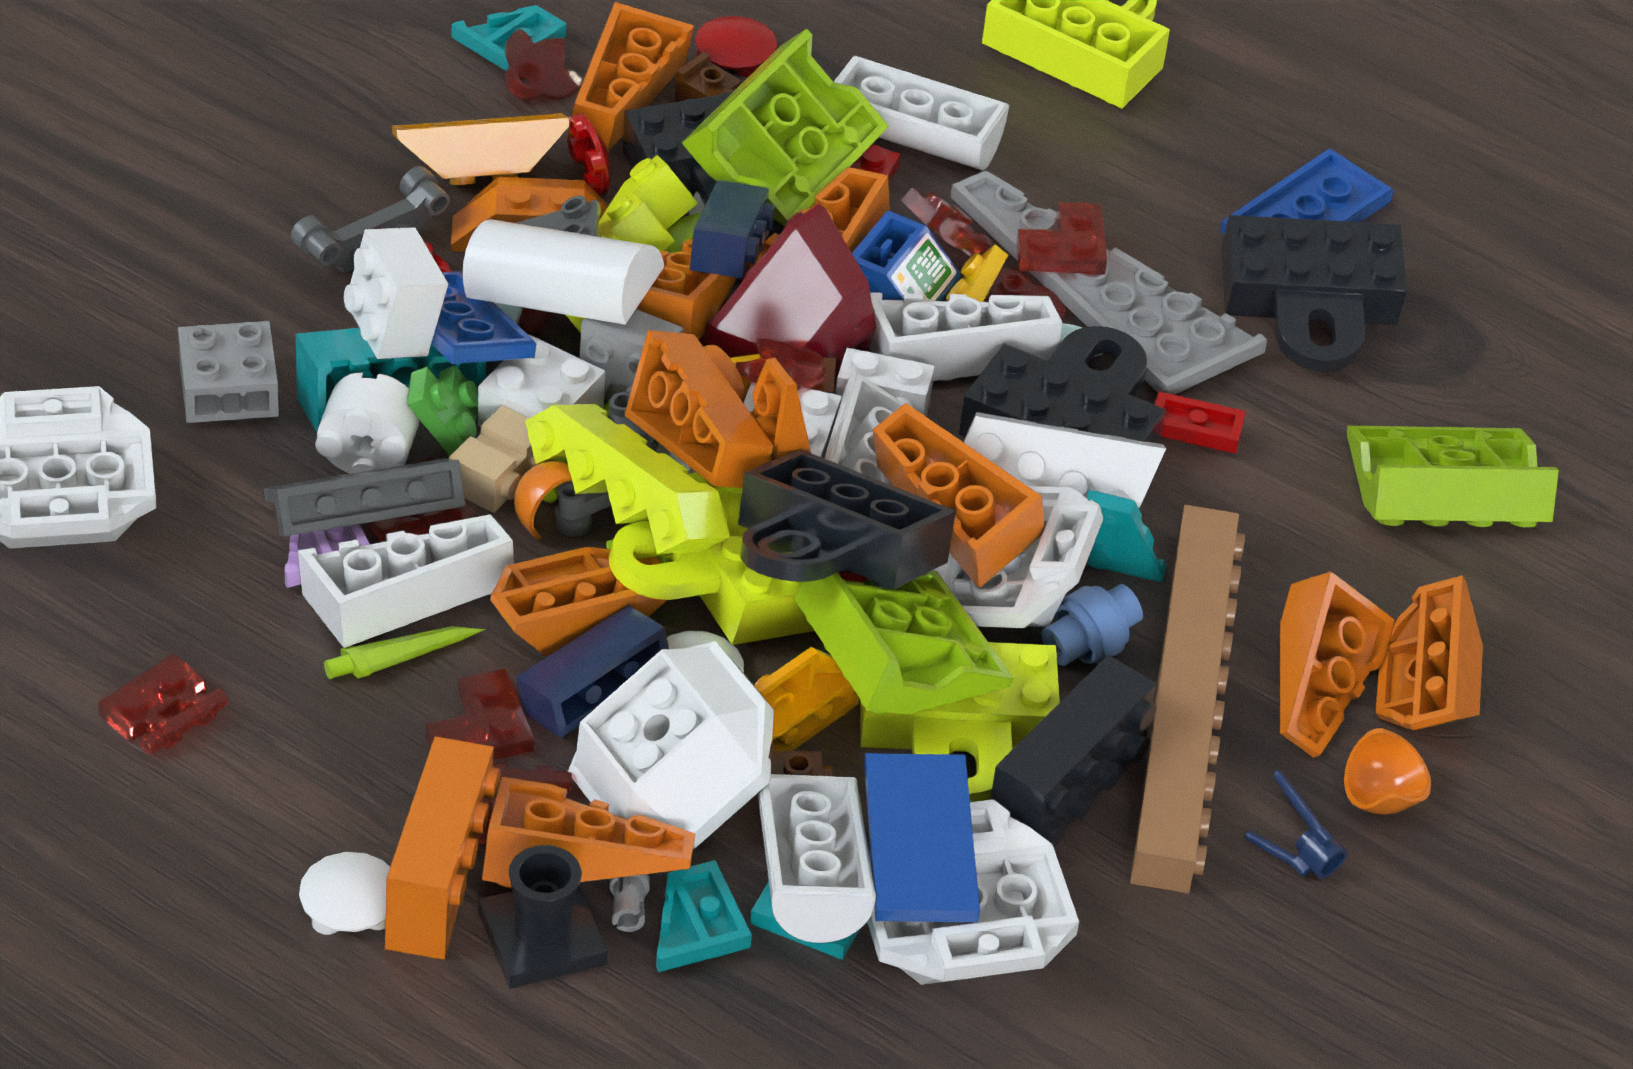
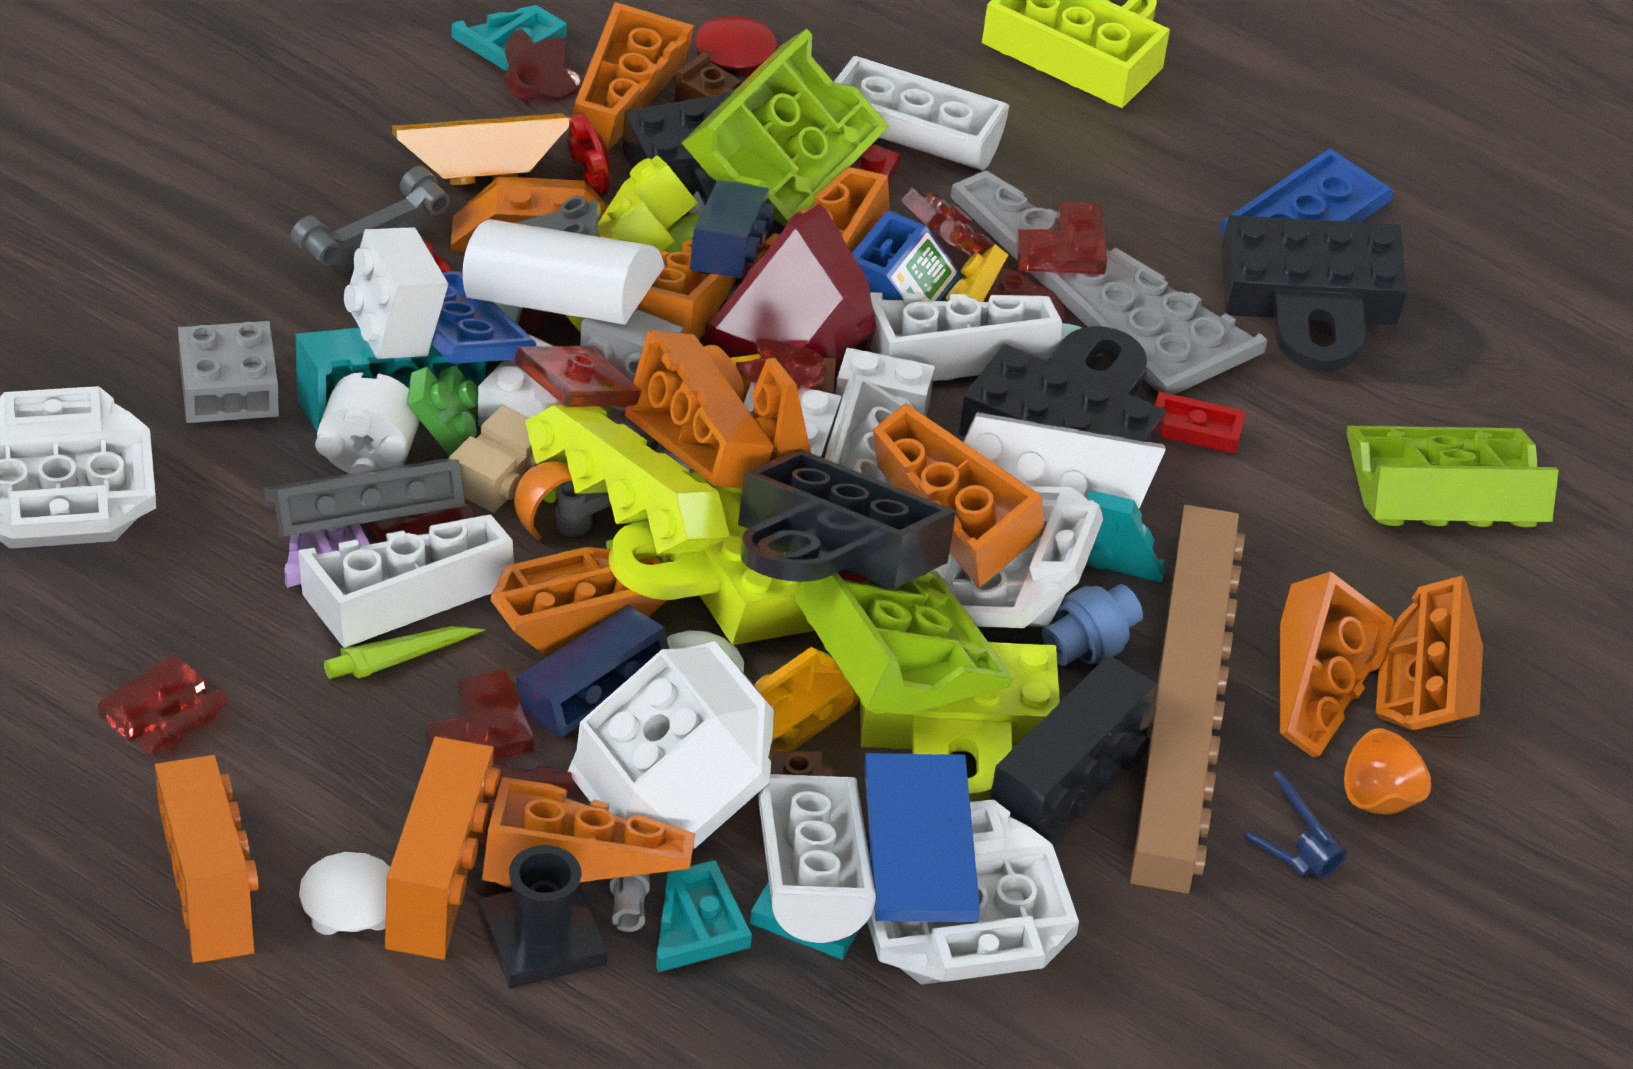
(208, 857): none -> orange wedge
(577, 376): none -> clear red plate

